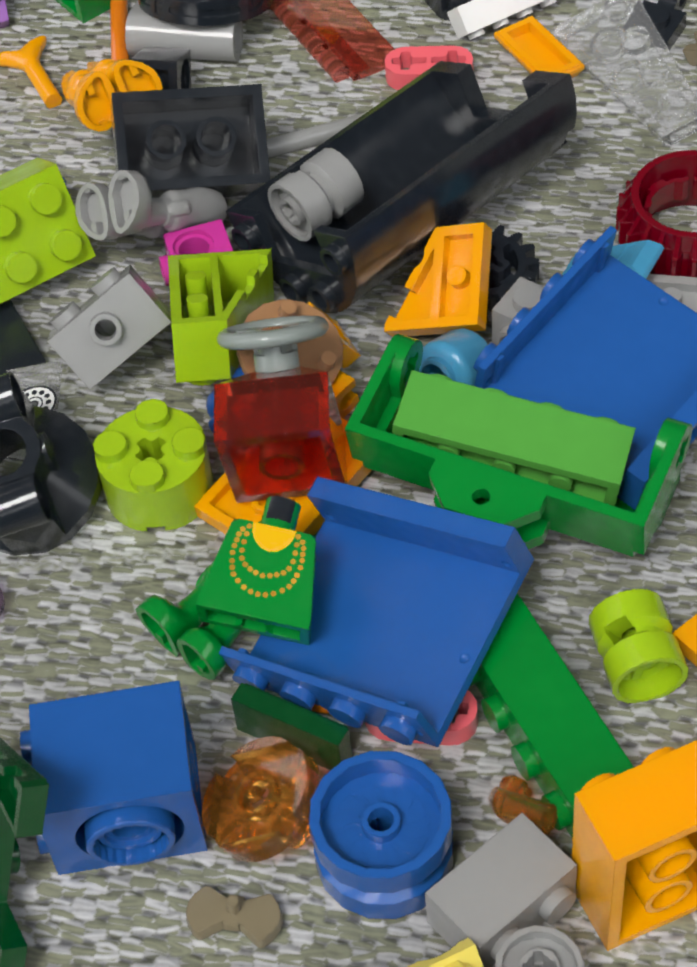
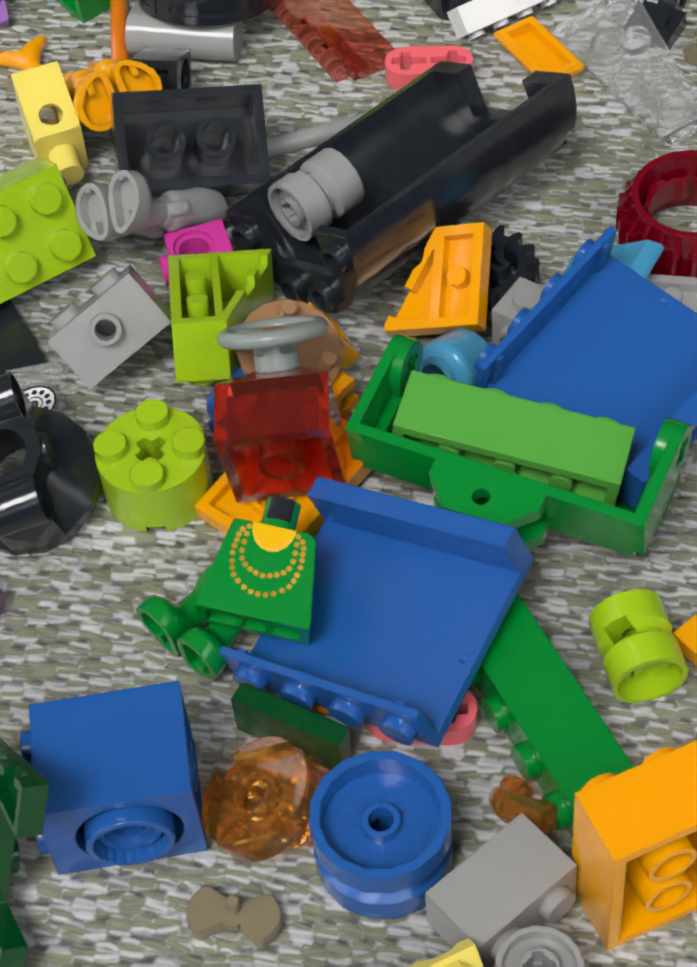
(54, 140): none -> light yellow torso

